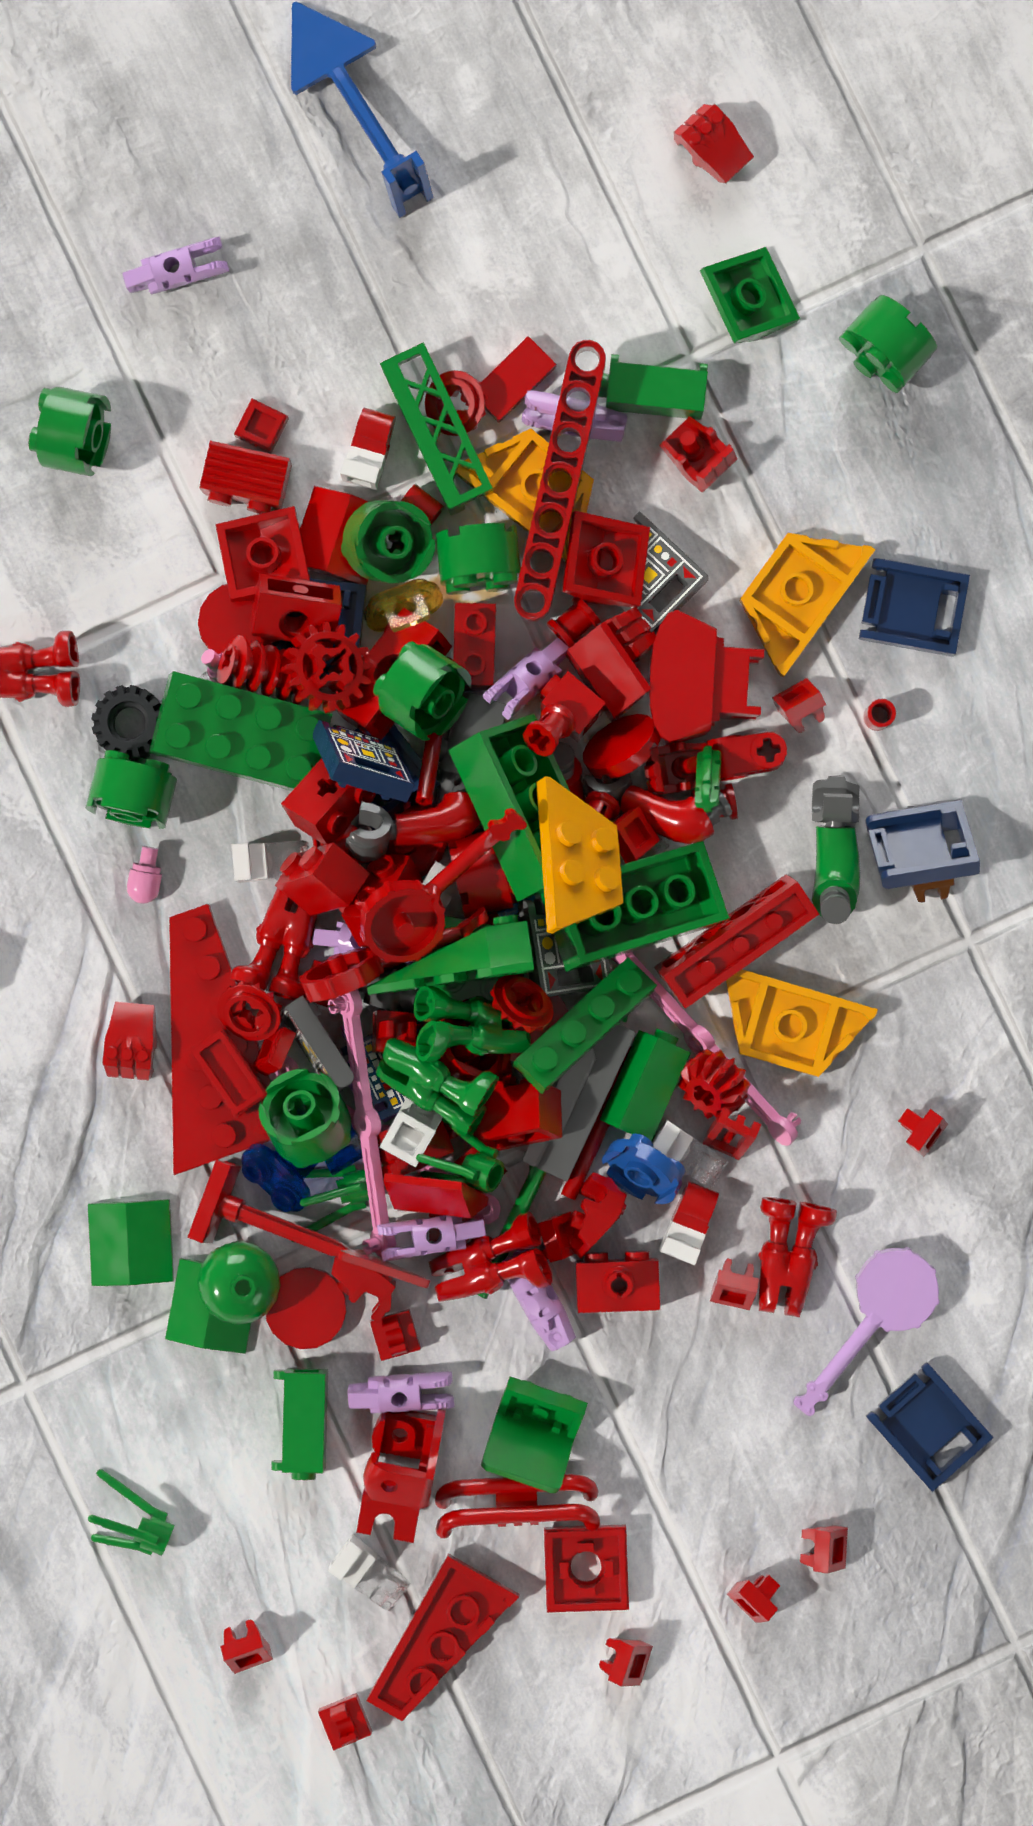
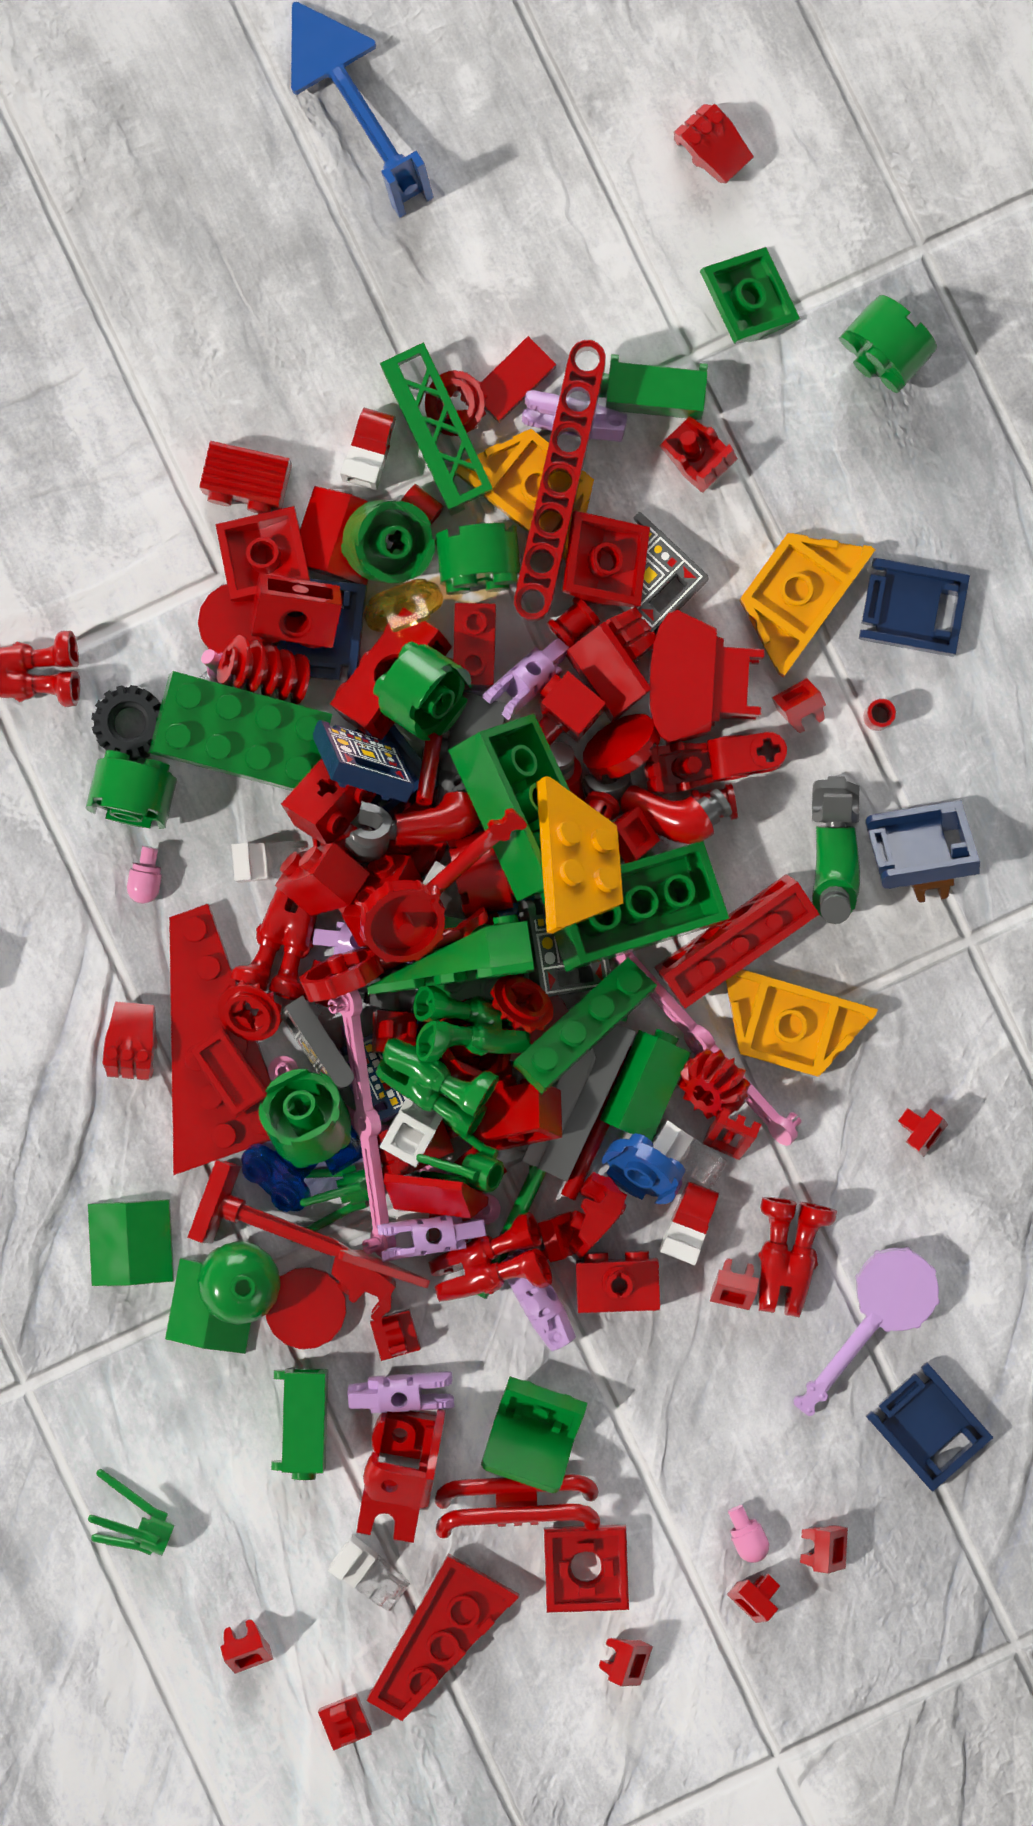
(71, 430): green brick -> none
(156, 274): lavender hinge -> none
(261, 426): red tile -> none
(274, 1051): red tile -> none
(314, 659): red gear -> none
(554, 723): red bush -> none
(708, 779): green axle -> none
(748, 1536): none -> bright pink cylinder

